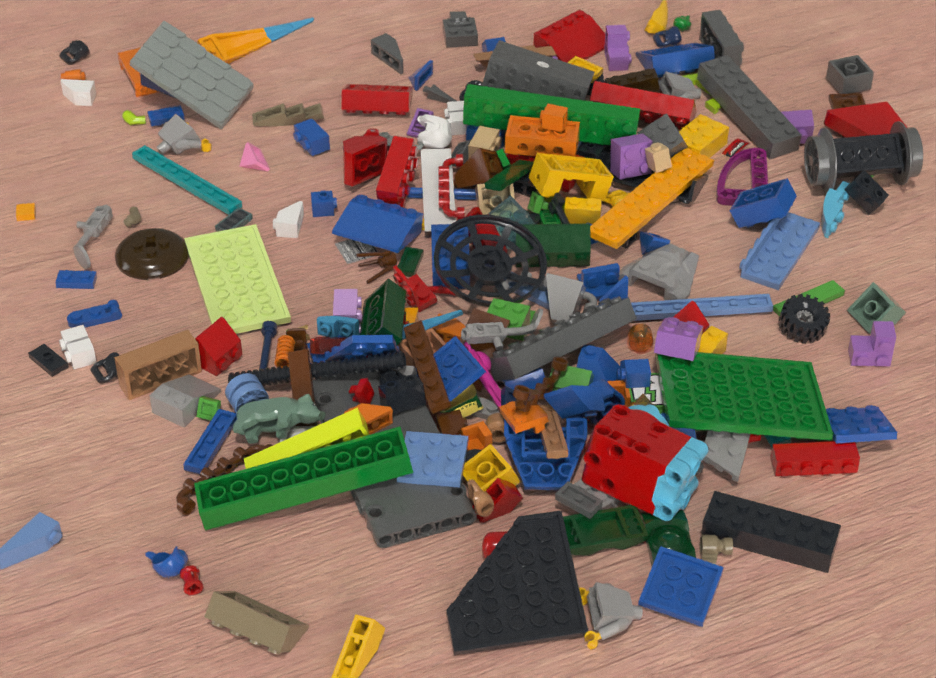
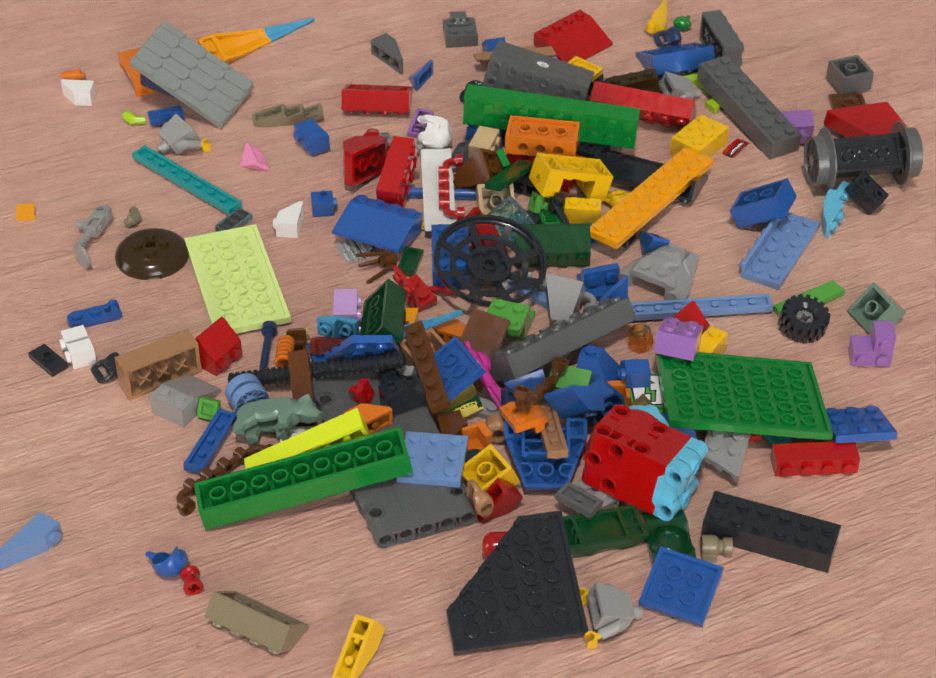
(76, 279): blue plate -> none
(77, 49): black piece -> none
(437, 94): dark grey piece -> none
(454, 115): white piece -> none
(496, 332): light grey piece -> none
(554, 117): orange brick -> none
(616, 47): medium lavender brick -> none
(629, 156): medium lavender brick -> none
(658, 157): tan brick -> none
(665, 132): dark grey brick -> none
(728, 196): magenta beam -> none

